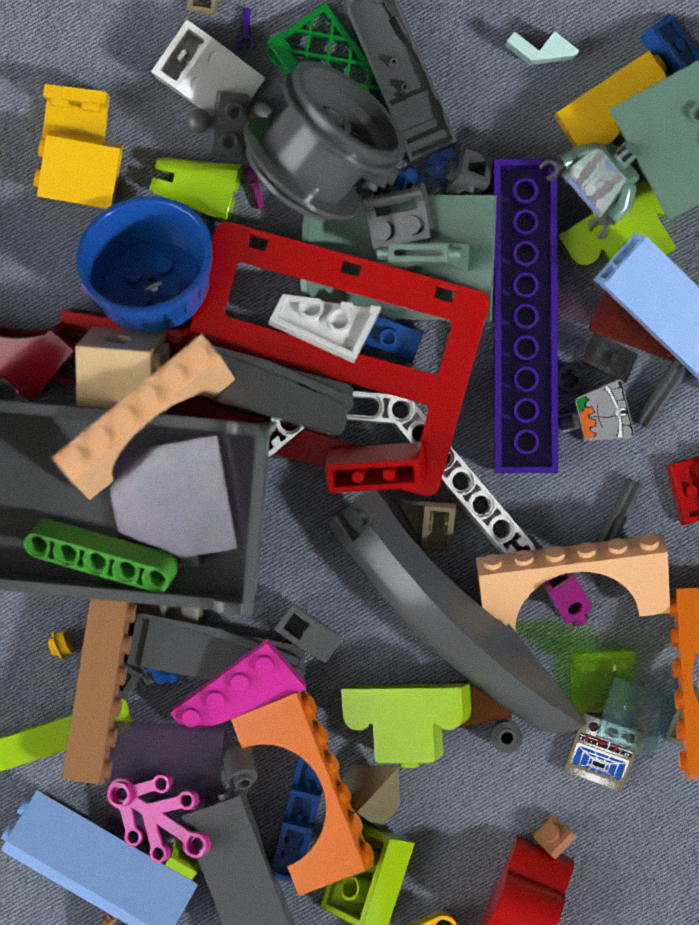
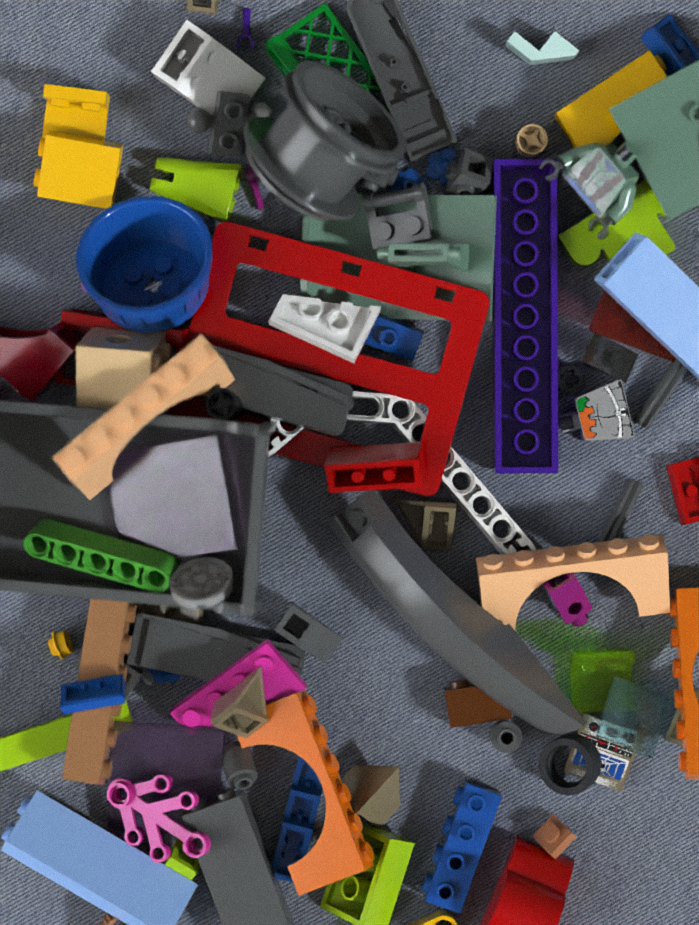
(92, 694): none -> blue plate
(201, 582): none -> light grey tile
(219, 403): none -> black wheel
(242, 707): none -> dark tan slope
(406, 718): lime brick -> none
(462, 846): none -> blue brick
(535, 138): none -> tan wheel
(548, 770): none -> black tyre

